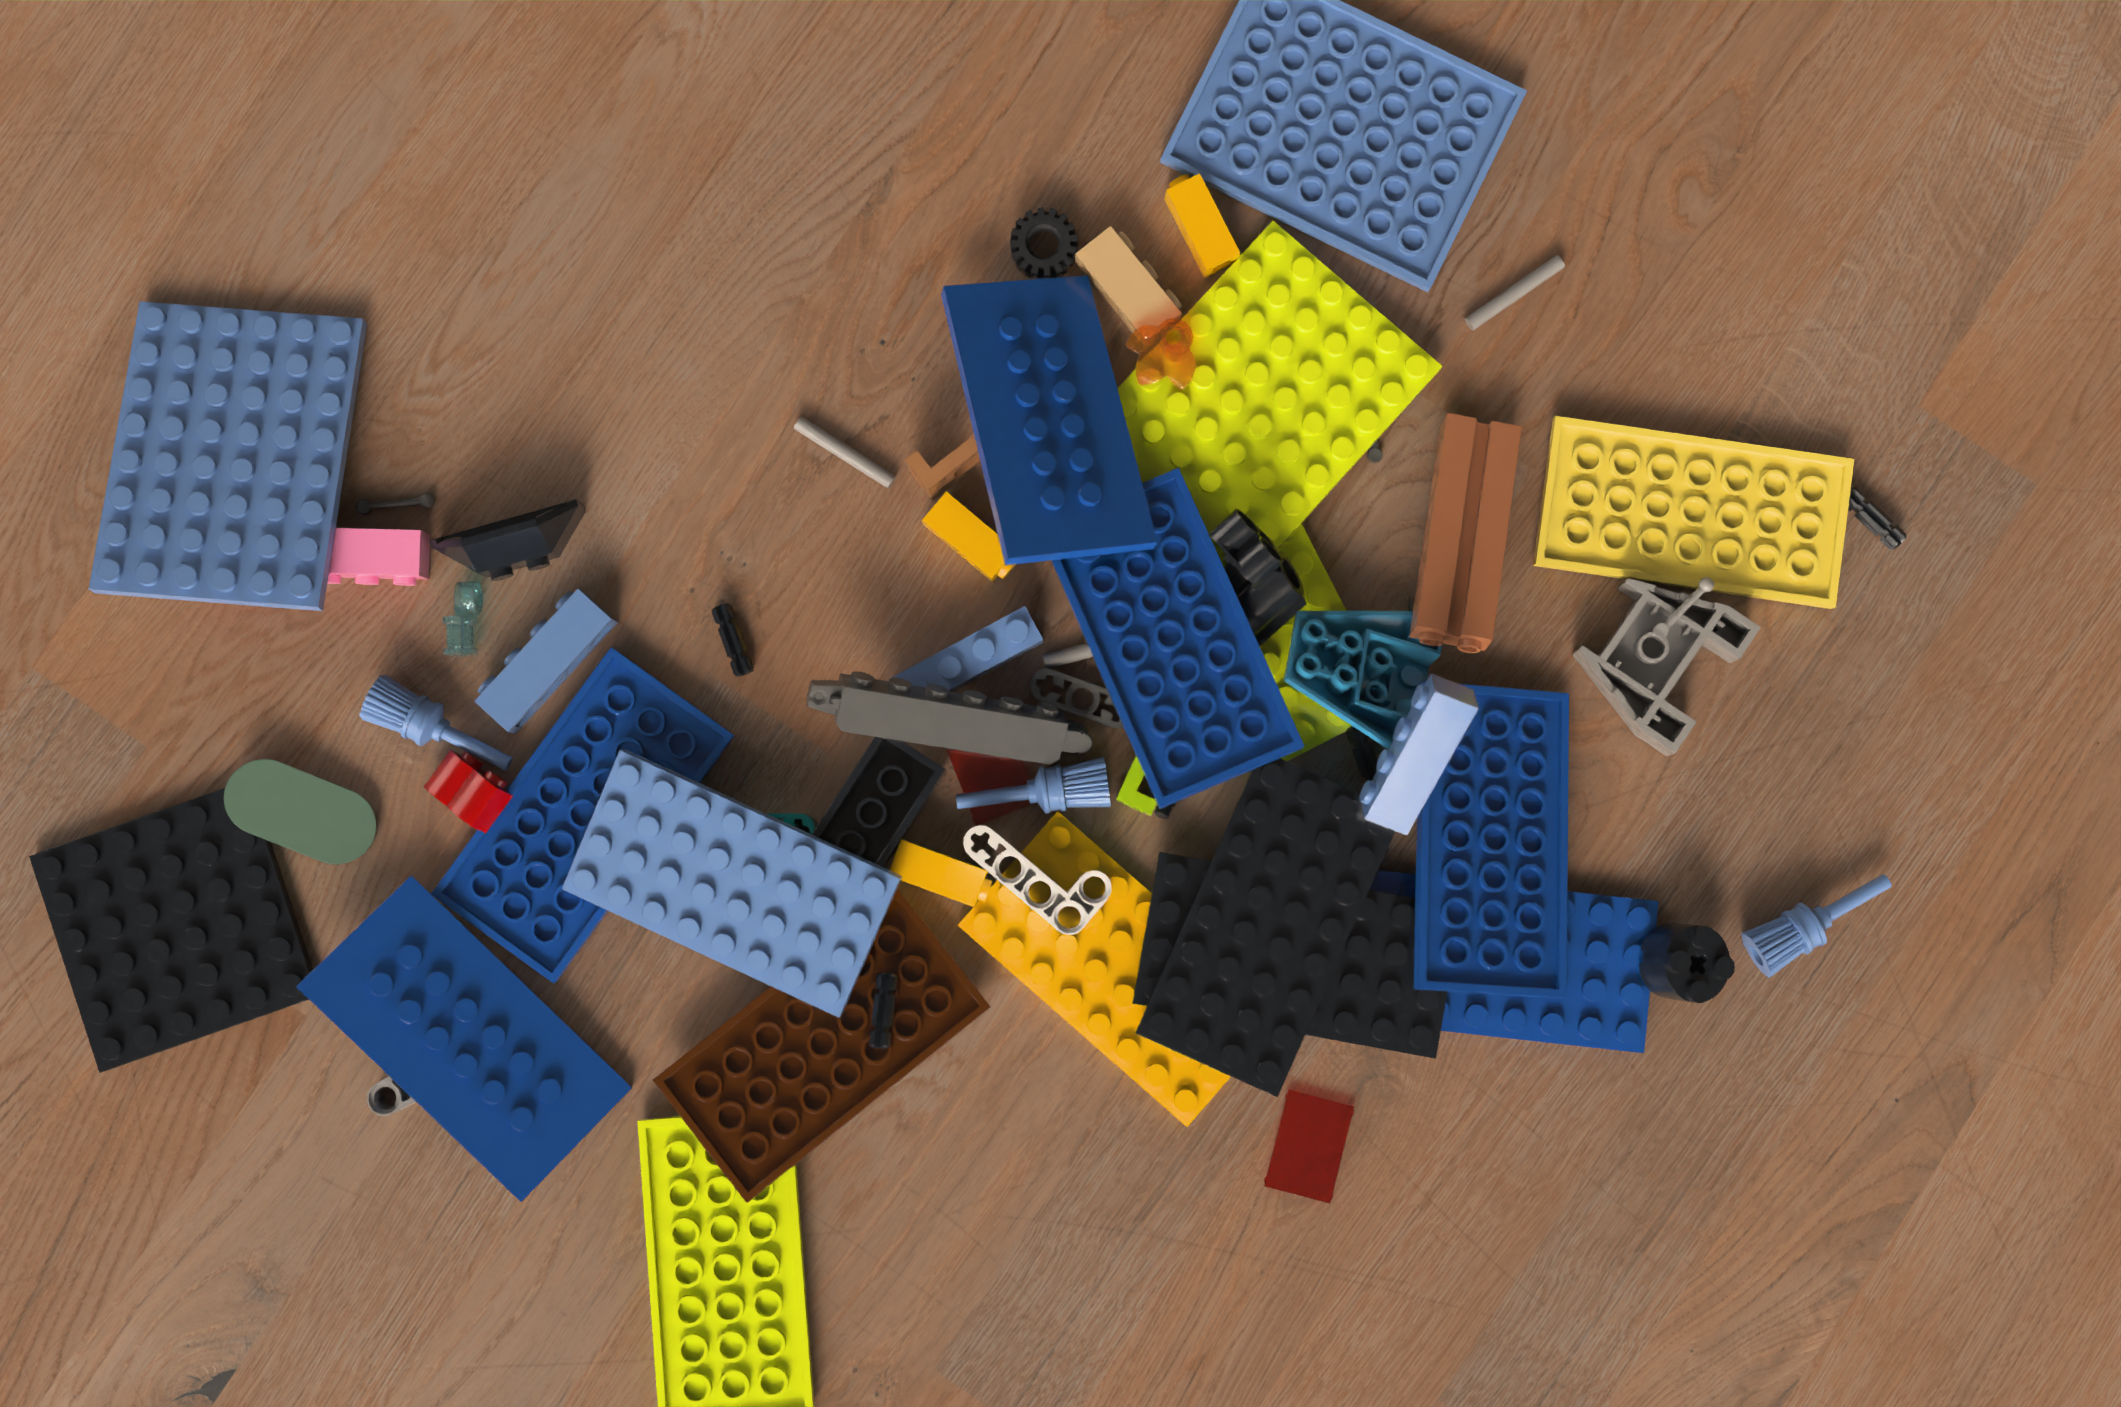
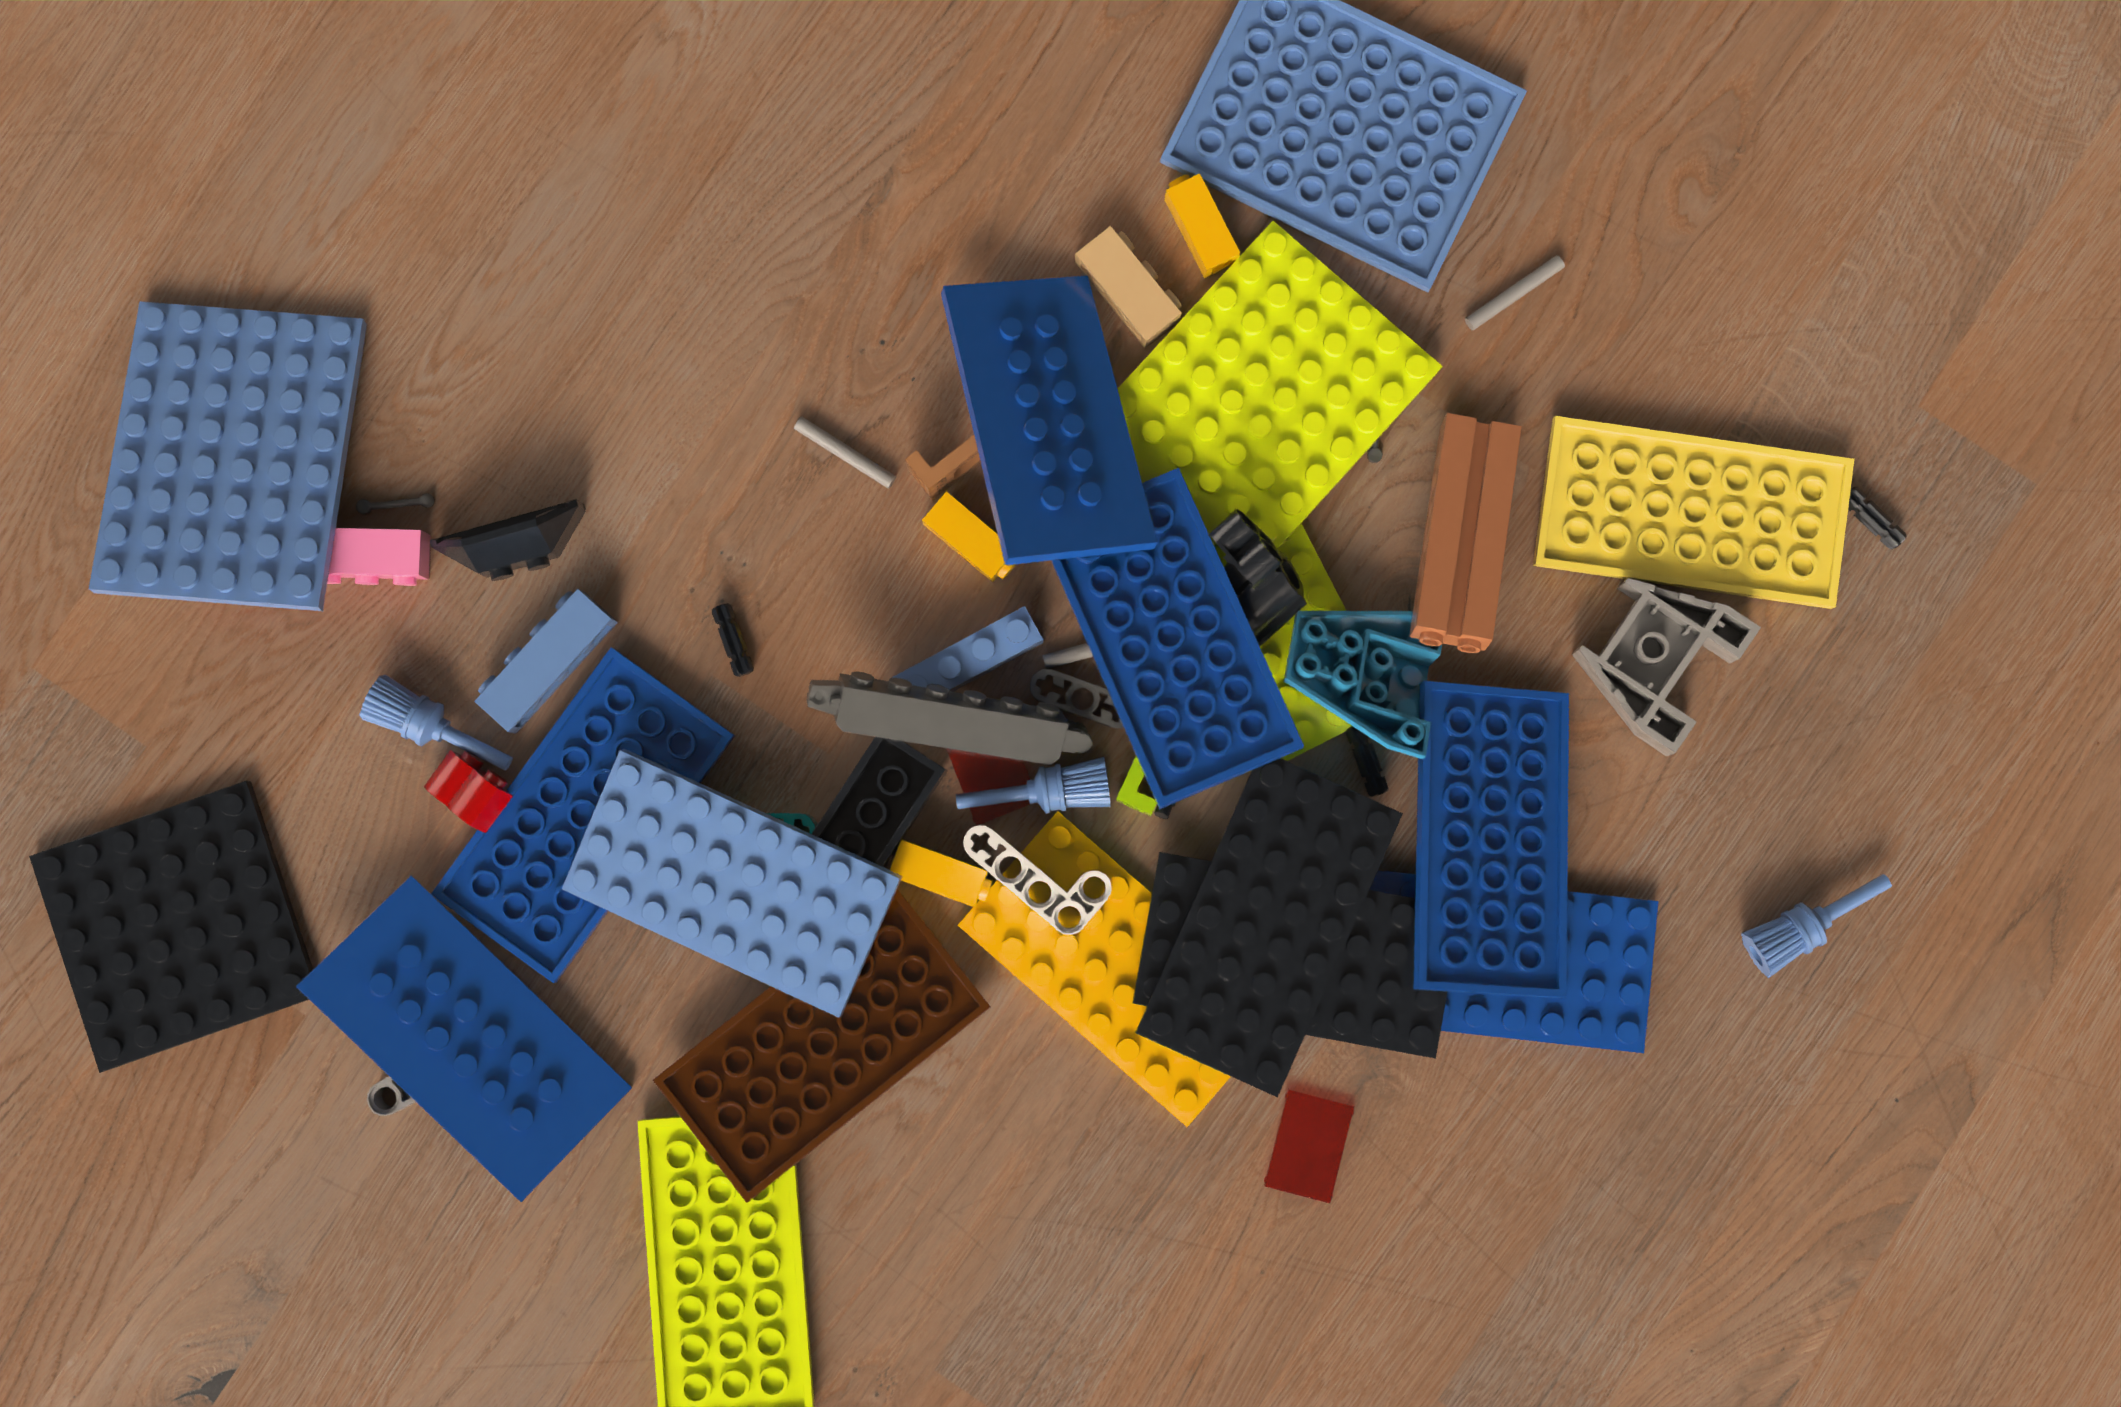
(300, 811): sand green tile -> none
(459, 628): clear light blue connector -> none
(883, 1010): black axle -> none
(1036, 223): black tyre -> none
(1159, 357): clear orange plate -> none
(1418, 753): brick -> none
(1662, 629): light grey hinge -> none
(1685, 962): black brick -> none

